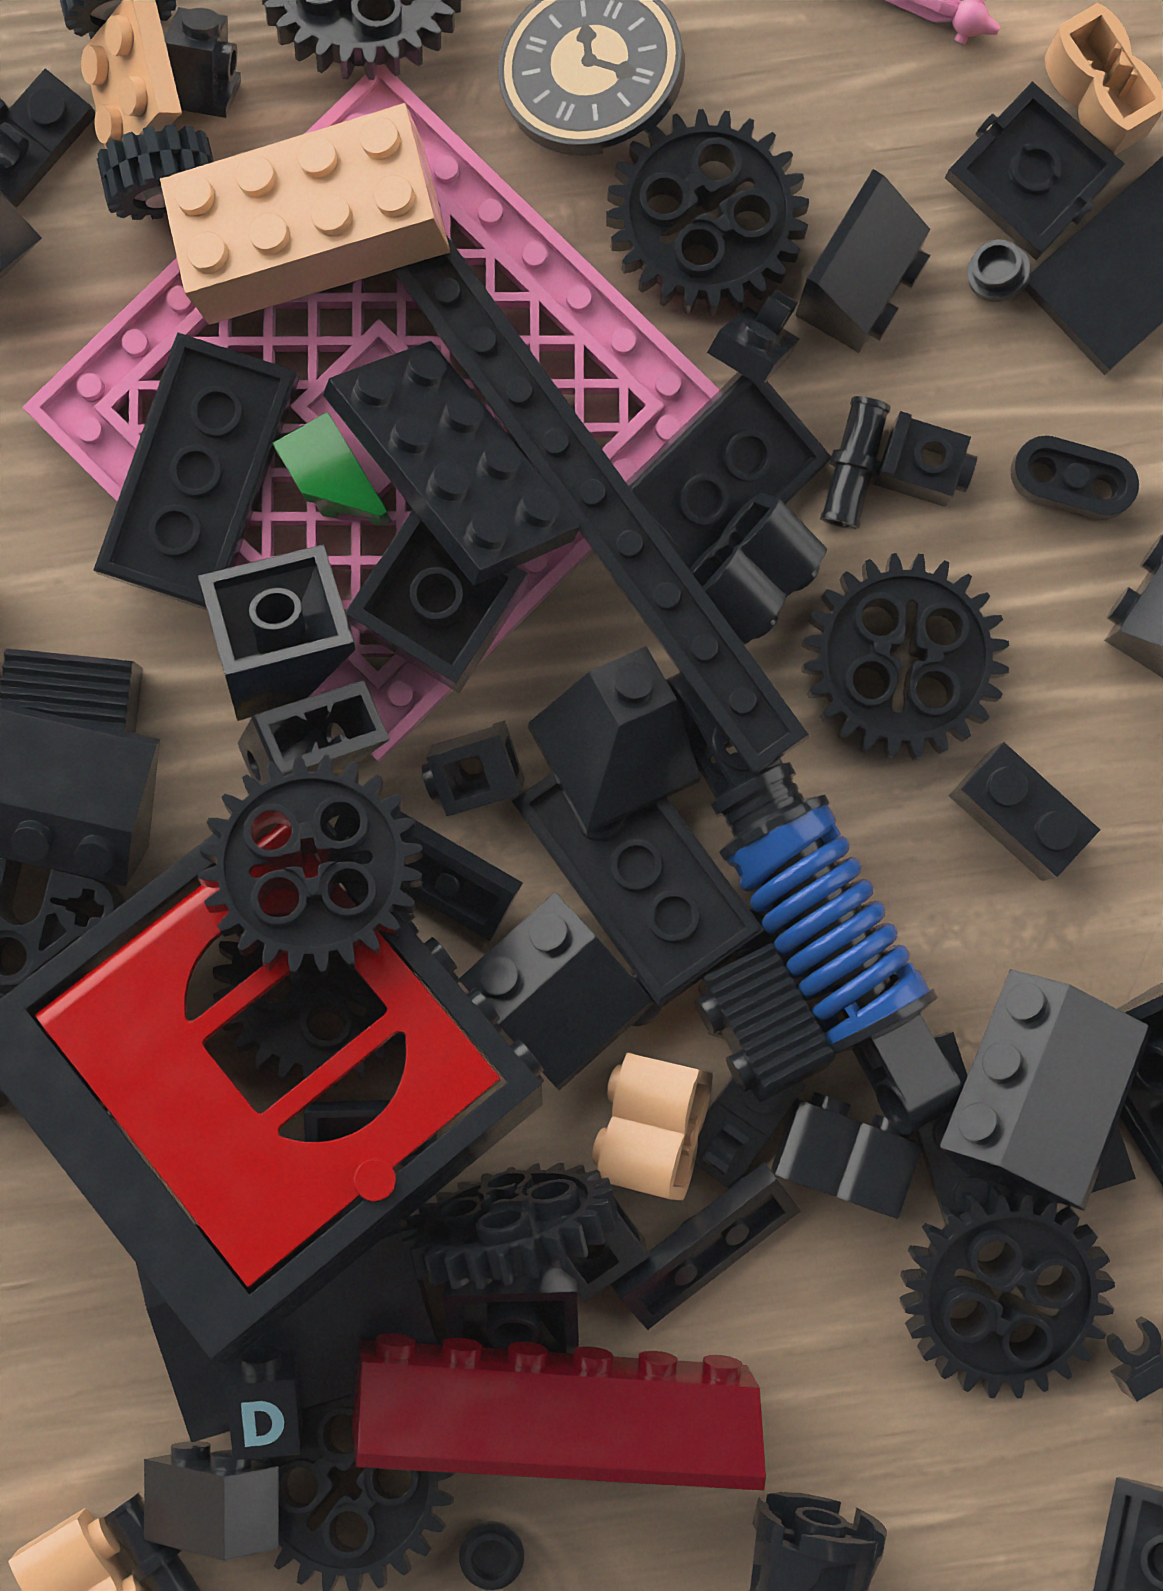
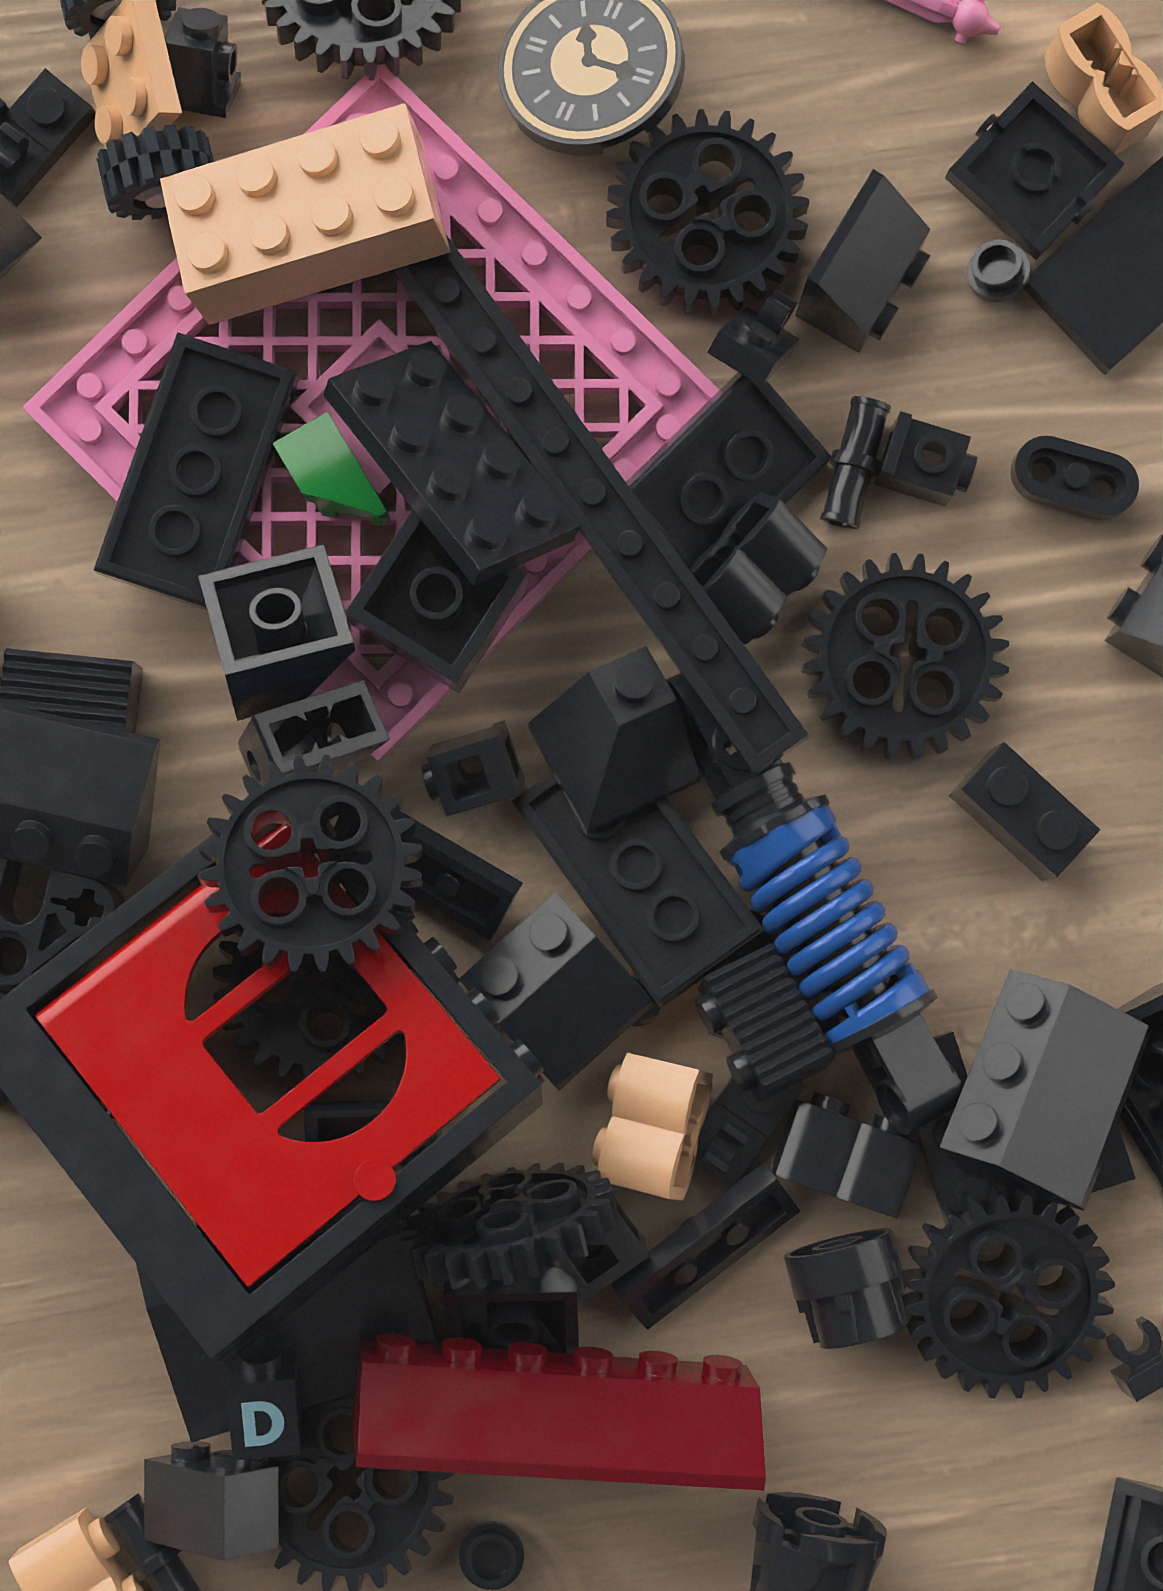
(849, 1287): none -> black piece

